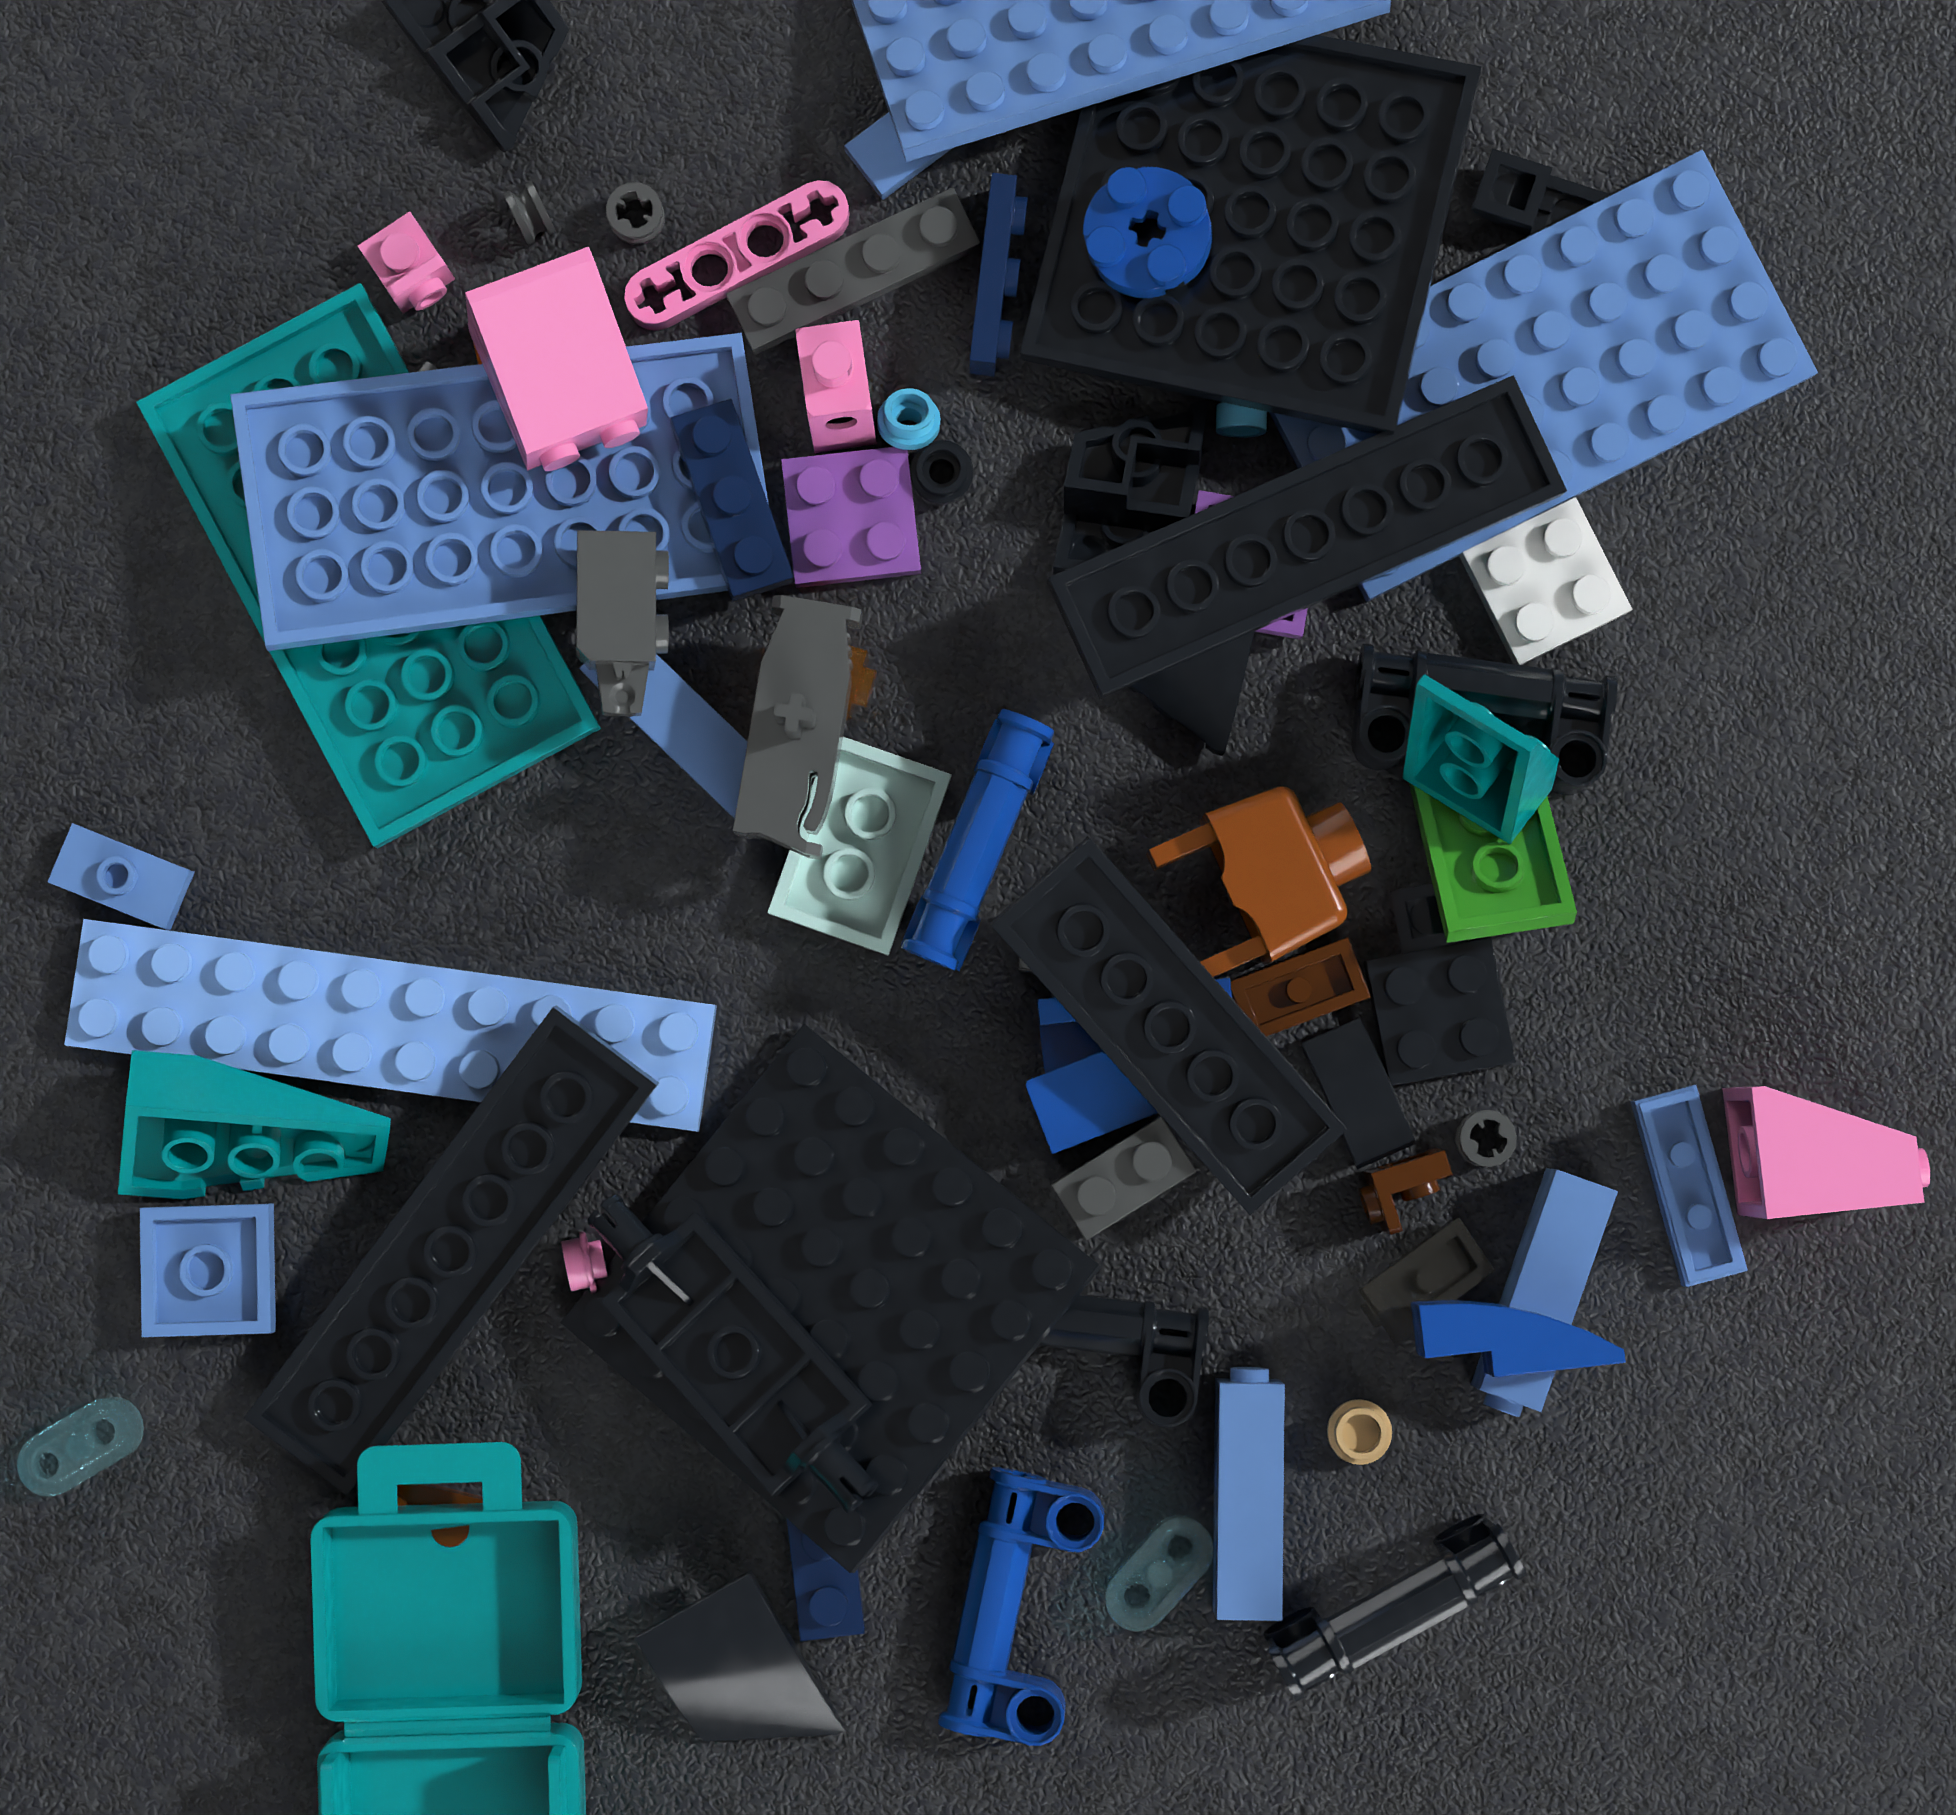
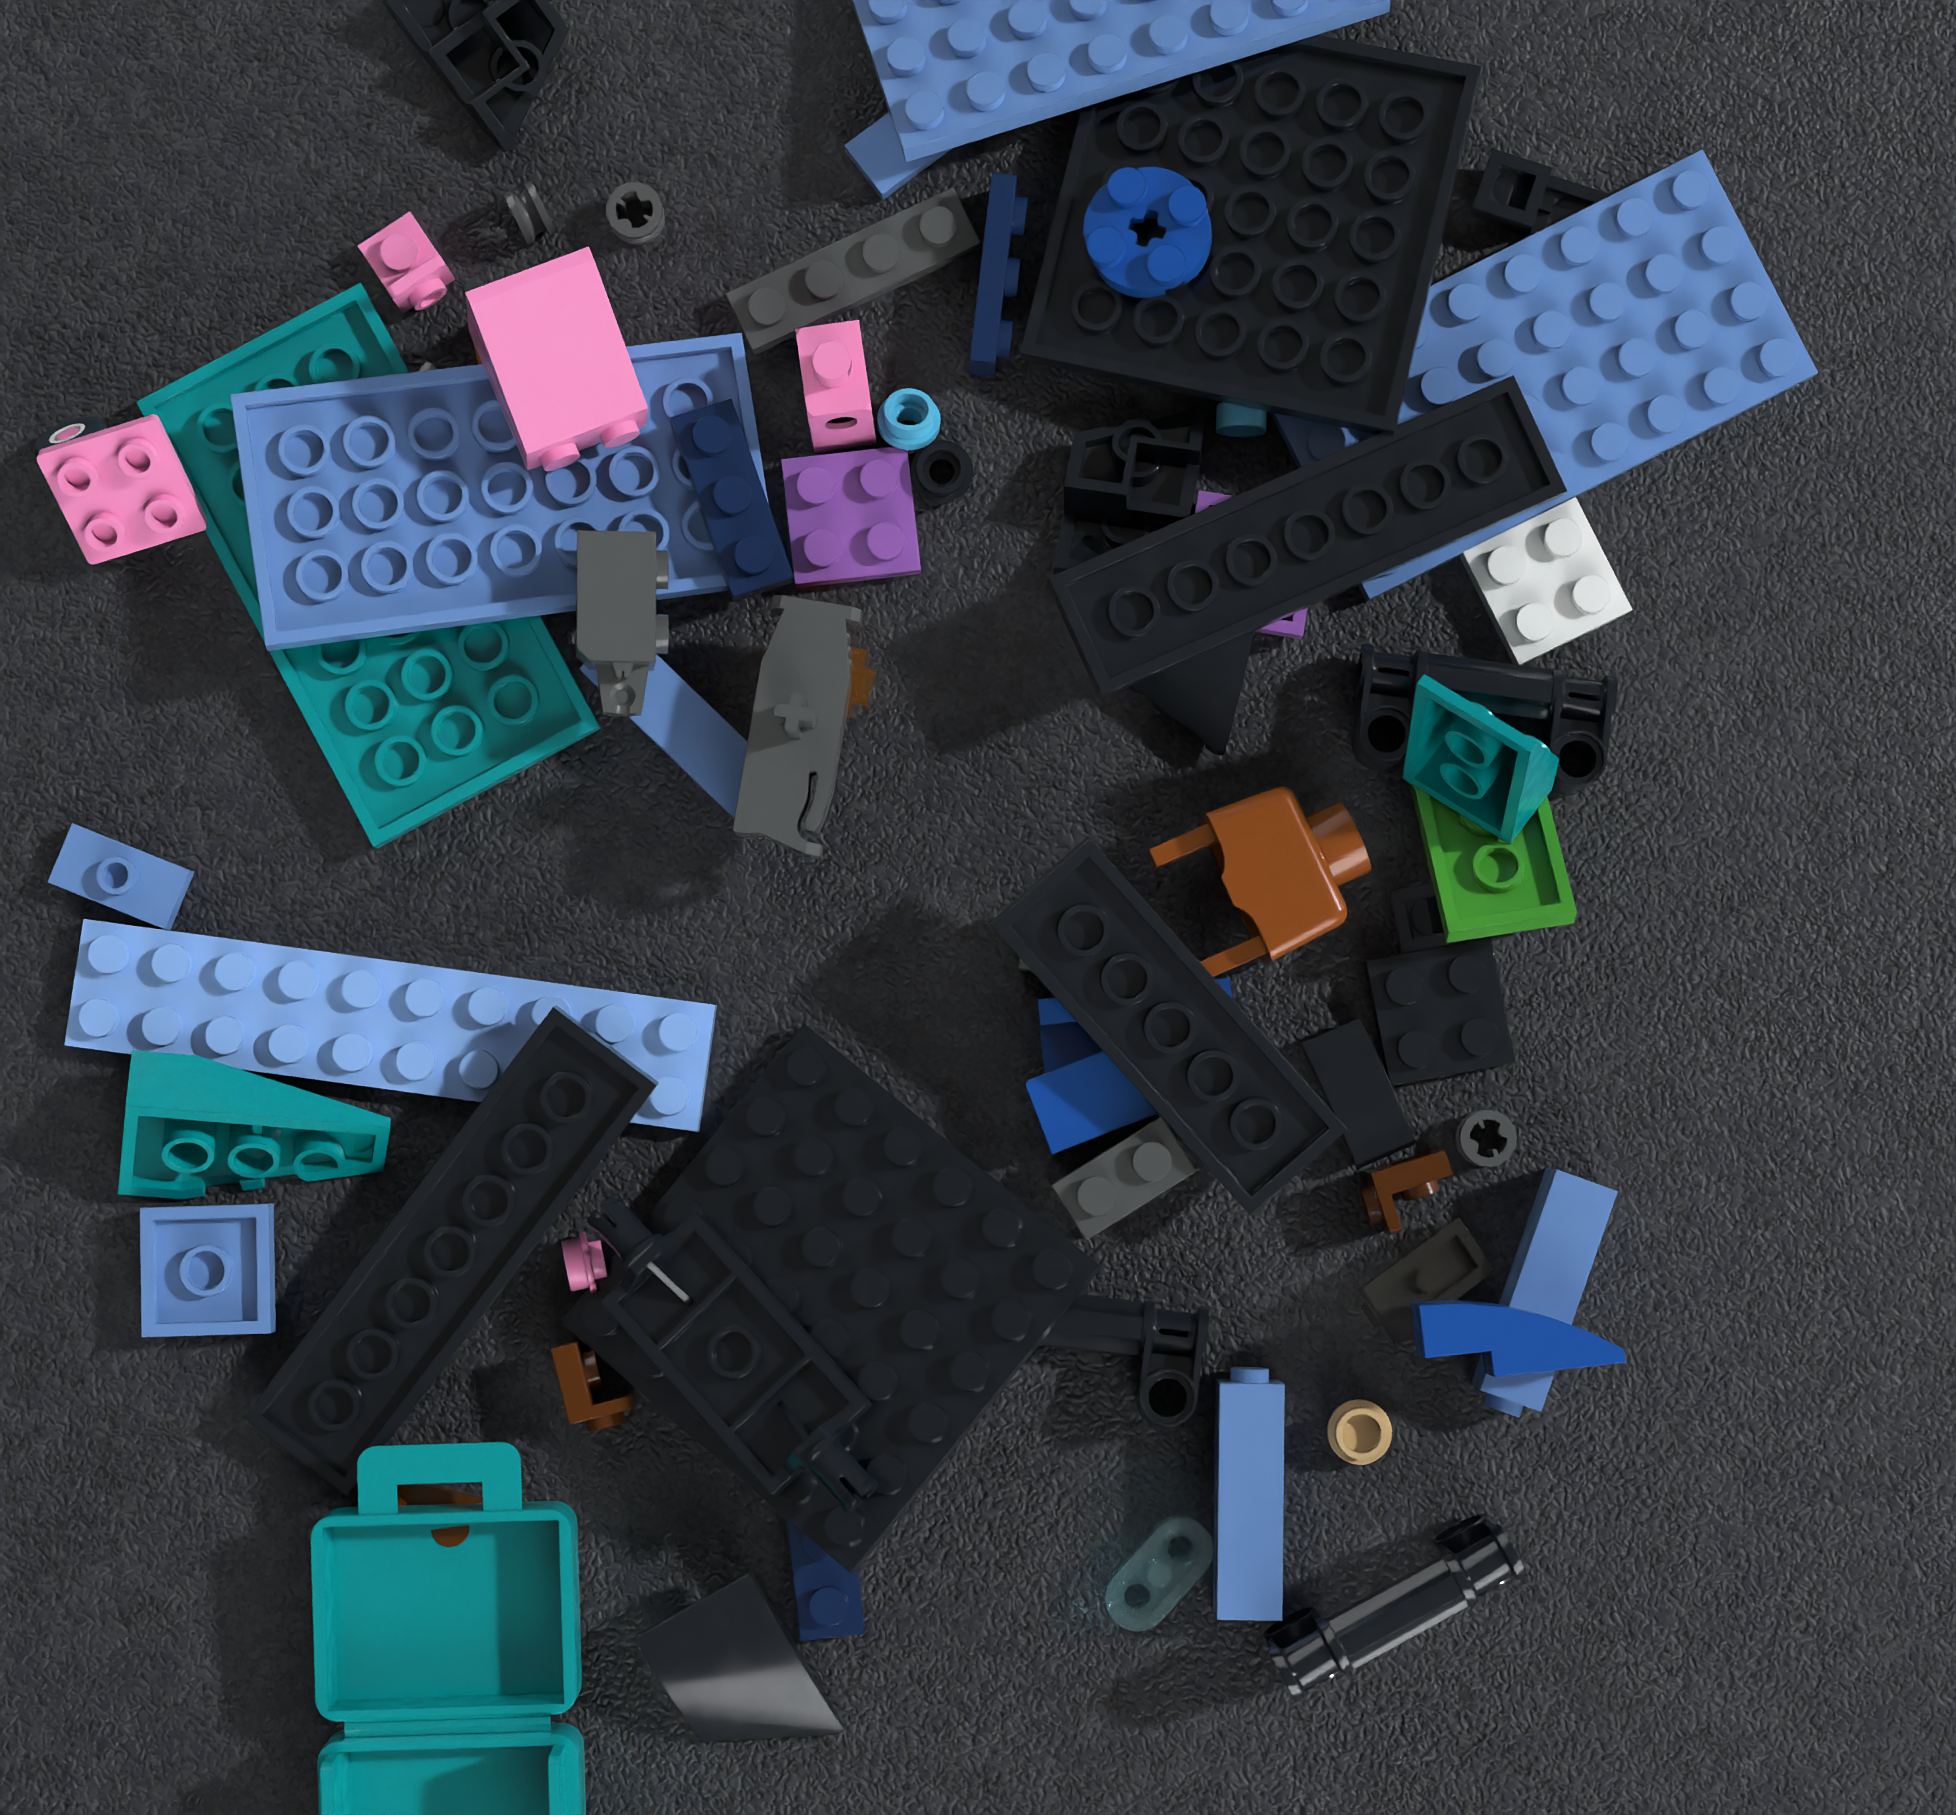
(78, 1447): clear light blue plate -> none
(118, 485): none -> bright pink plate
(578, 1378): none -> reddish brown bracket
(731, 245): bright pink beam -> none
(870, 848): light aqua plate -> none
(994, 1605): blue piece -> none
(1003, 777): blue piece -> none
(1301, 988): reddish brown plate -> none
(1689, 1186): medium blue tile -> none
(1815, 1159): bright pink slope -> none

